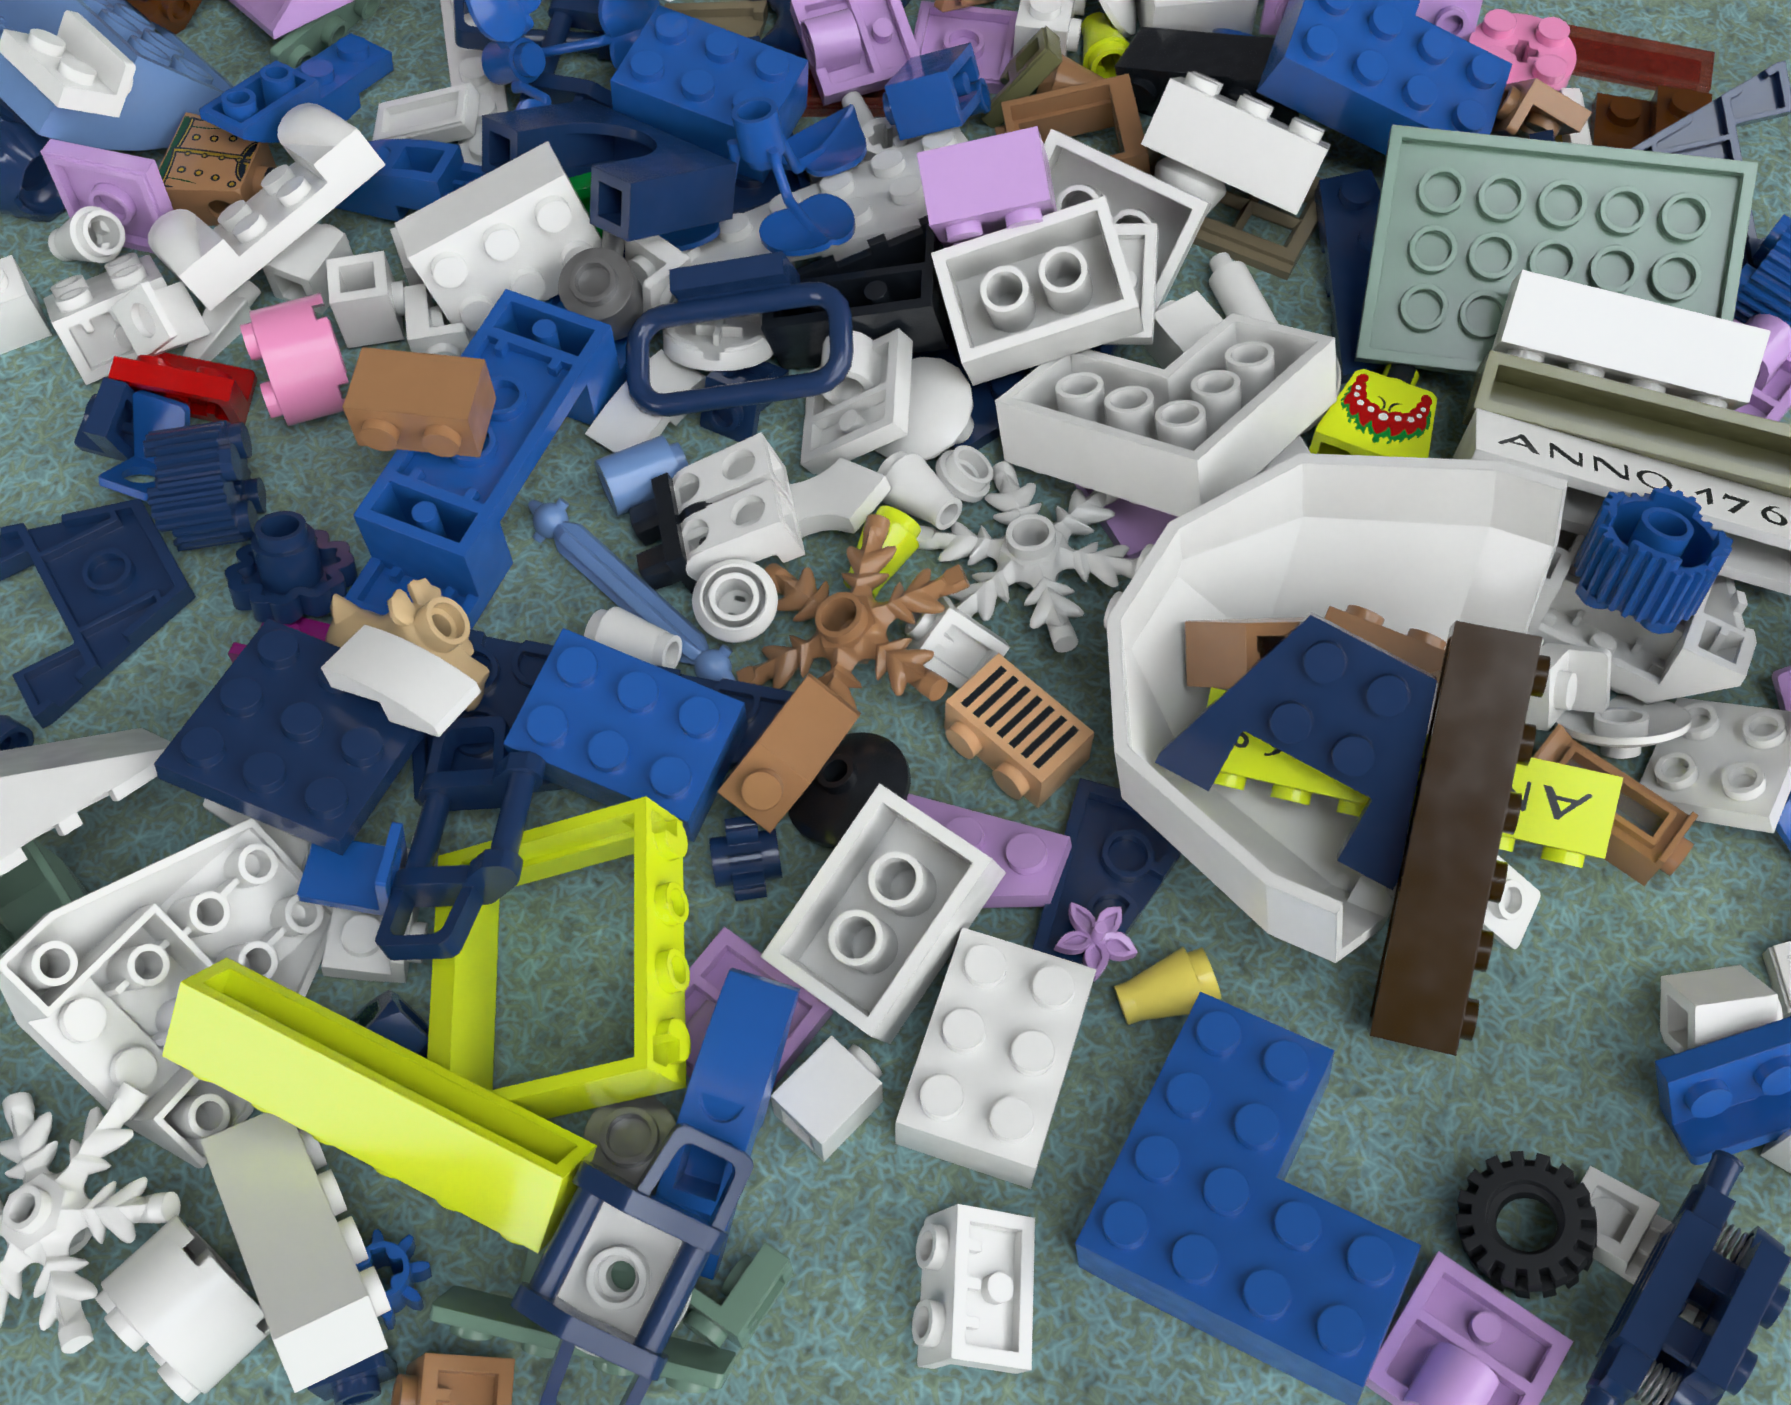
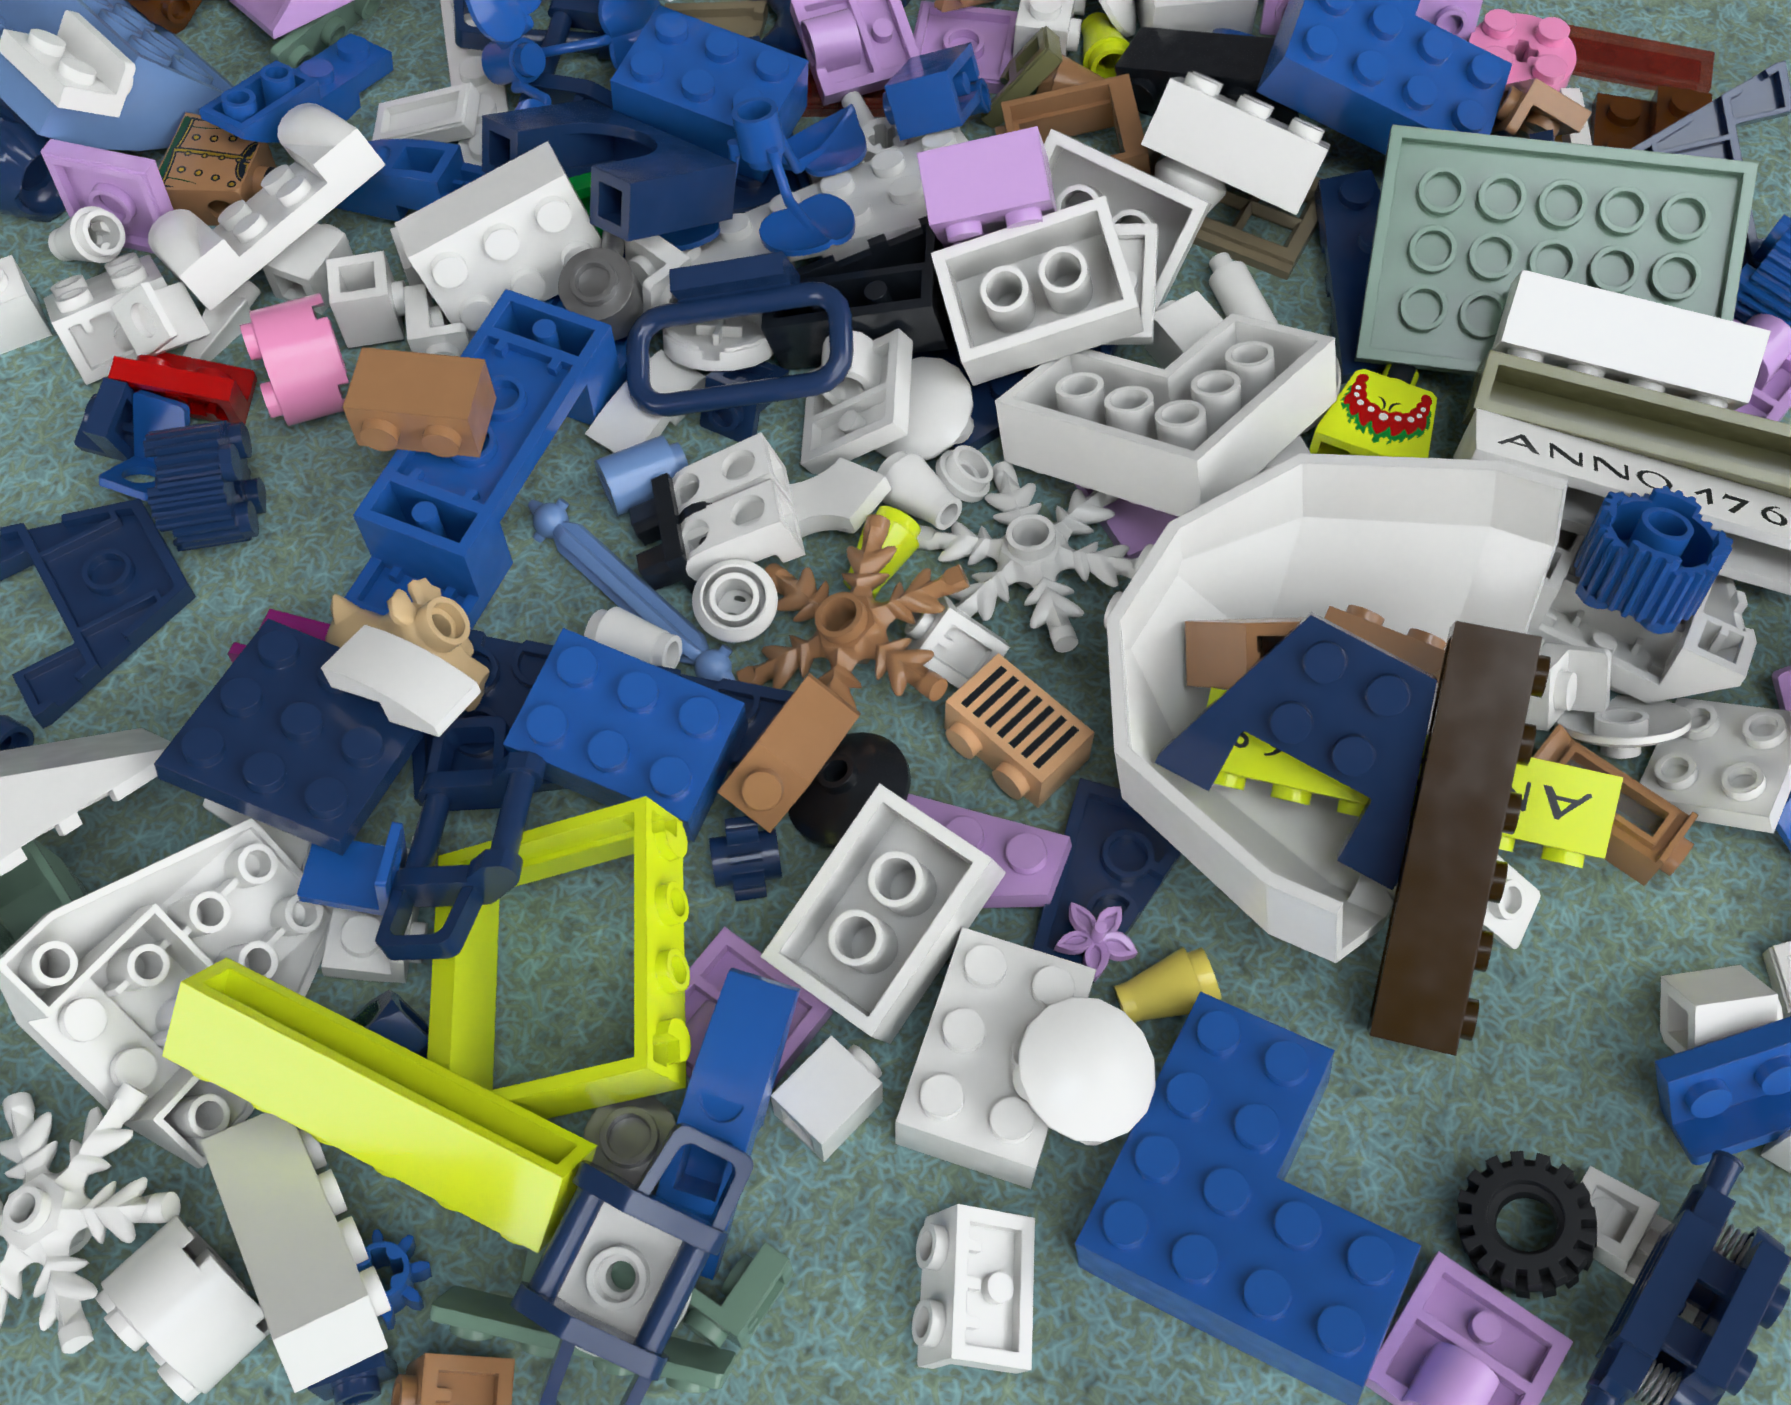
(289, 570): dark blue plant -> none
(1085, 1070): none -> white dish

